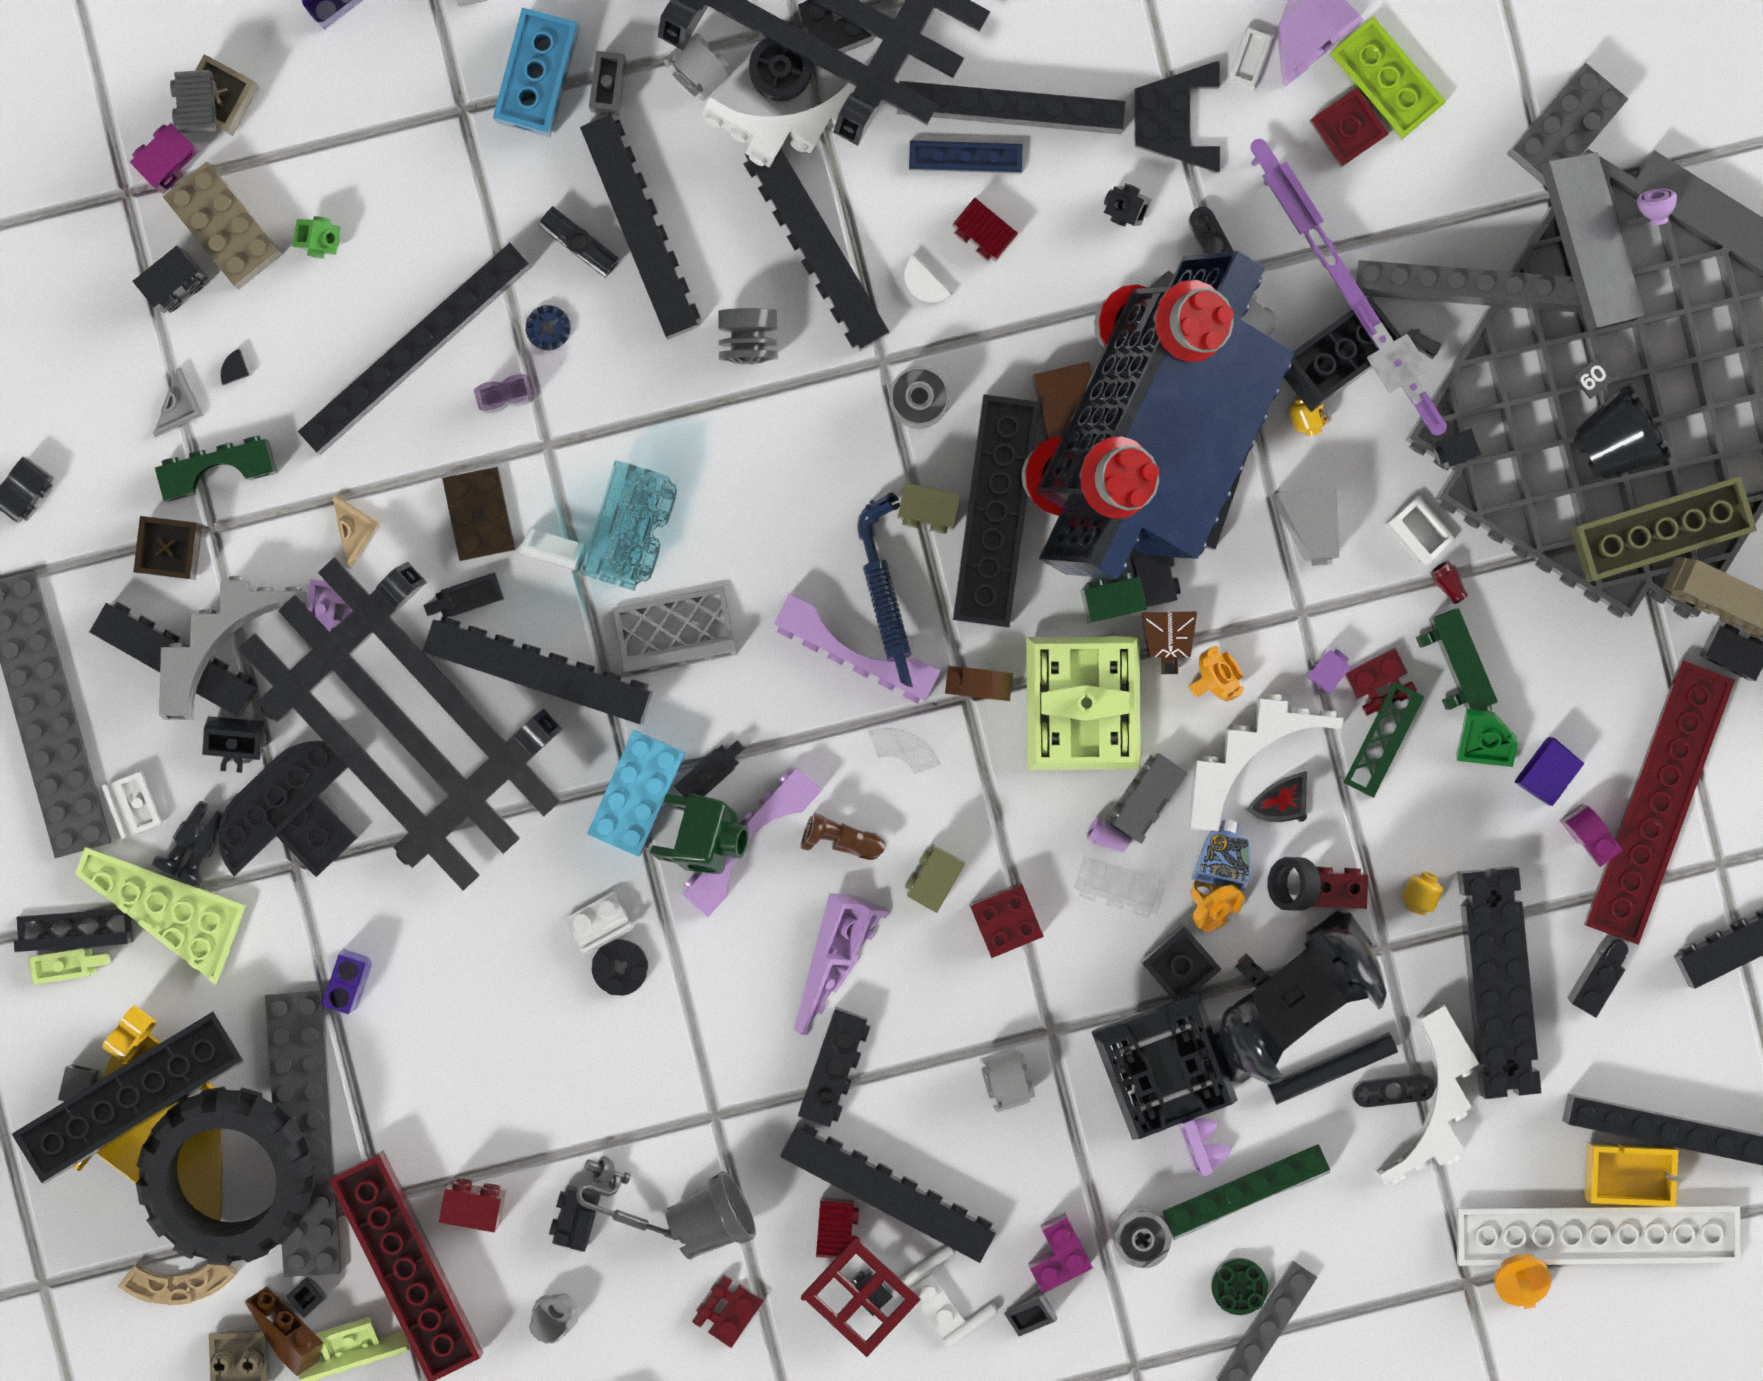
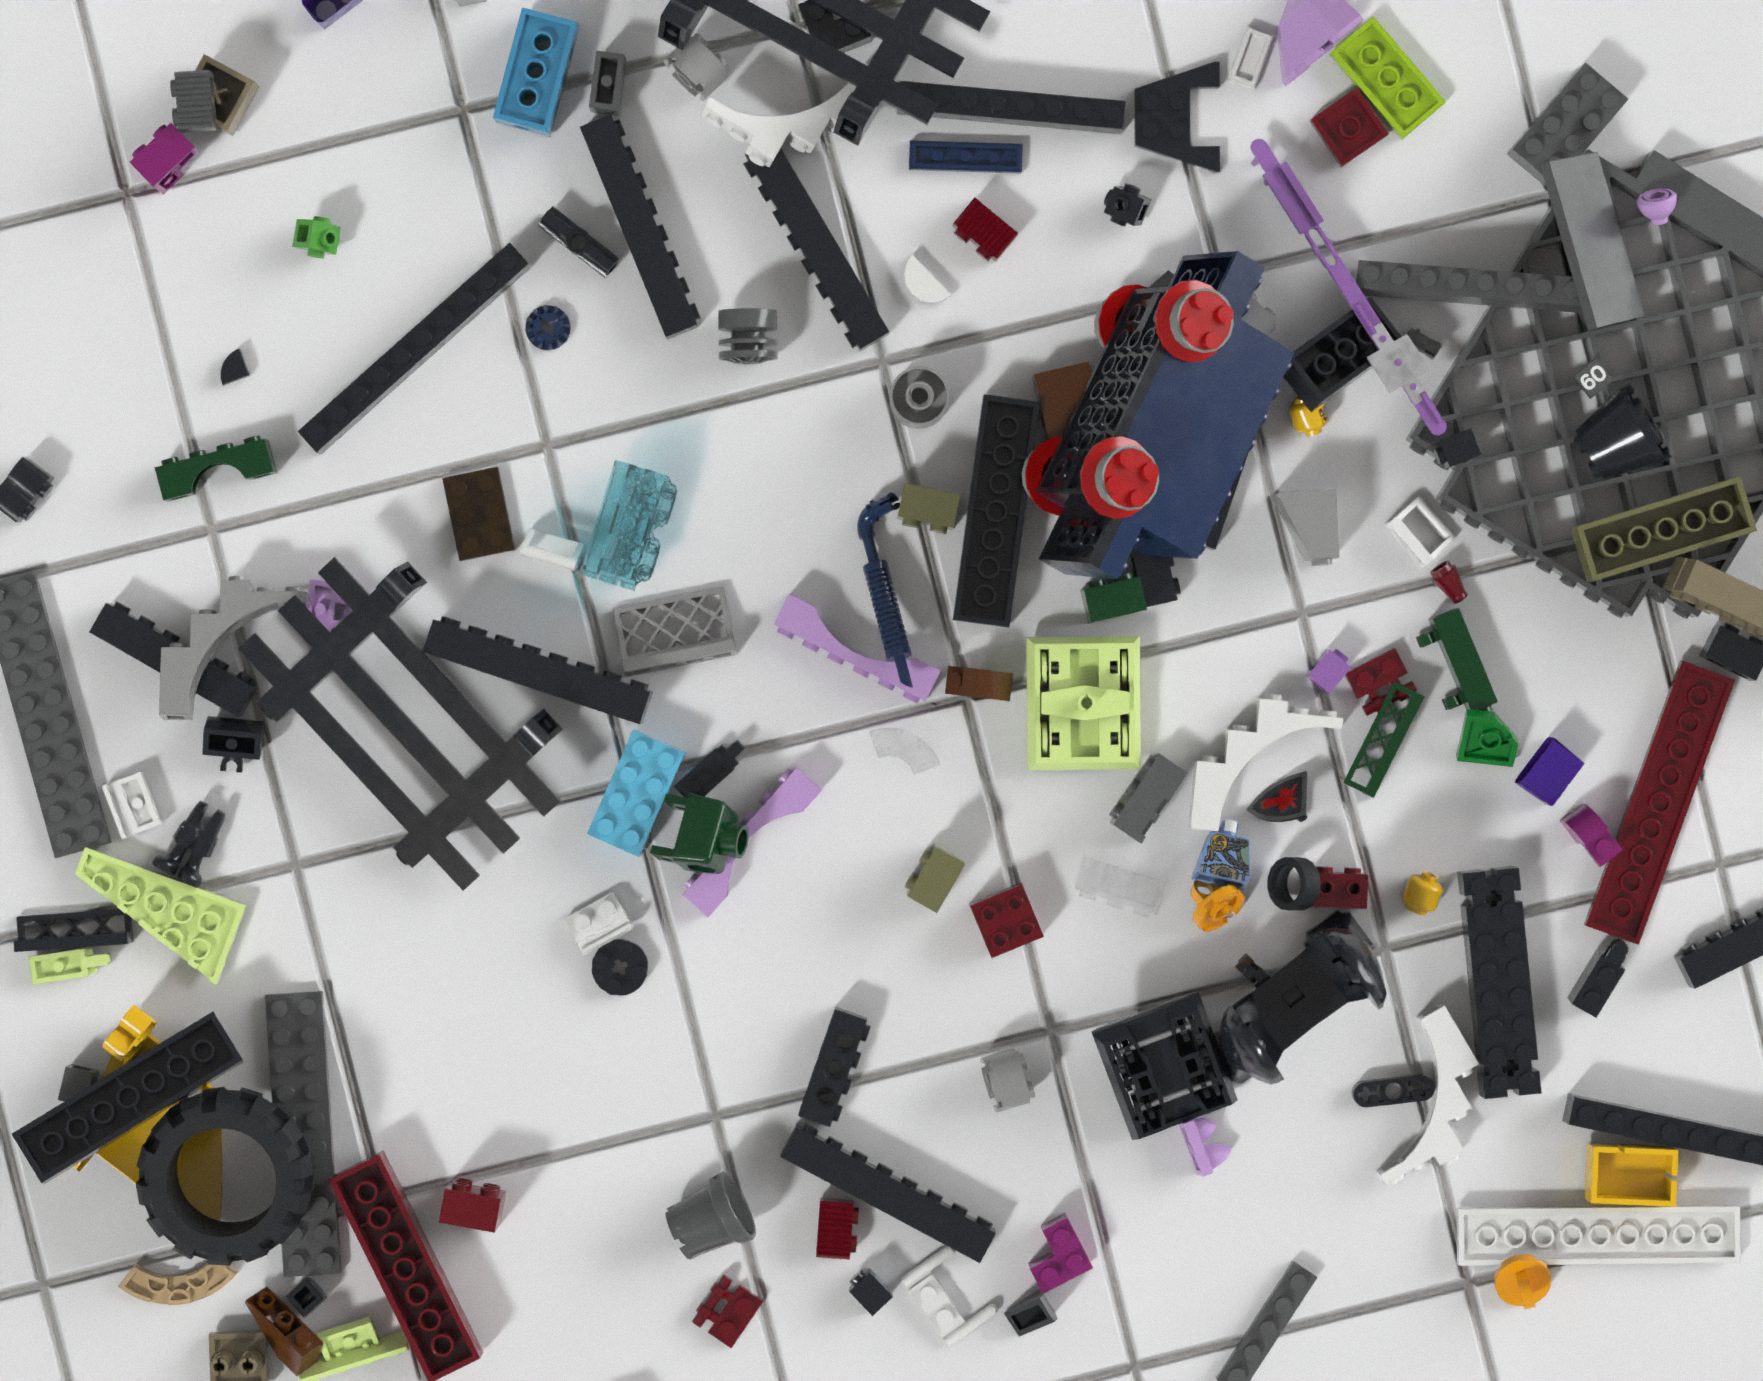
(167, 547): dark brown brick -> none
(170, 280): black brick -> none
(179, 406): light grey tile -> none
(222, 225): dark tan brick -> none
(287, 805): black plate -> none
(354, 529): tan tile -> none
(364, 966): dark purple piece -> none
(466, 596): black hinge -> none
(496, 396): clear purple brick -> none
(553, 1317): light grey hair -> none
(575, 1220): black brick -> none
(602, 1173): dark grey piece -> none
(778, 84): black wheel -> none
(841, 935): lavender wedge -> none
(844, 838): reddish brown piece -> none
(860, 1297): dark red window -> none
(1107, 835): lavender cone -> none
(1138, 1253): light grey brick -> none
(1169, 637): reddish brown torso -> none
(1180, 963): black brick -> none
(1211, 222): black beam -> none
(1218, 674): light orange tile -> none
(1239, 1286): dark green tile -> none
(1246, 1191): dark green arch -> none
(1333, 1068): black piece -> none

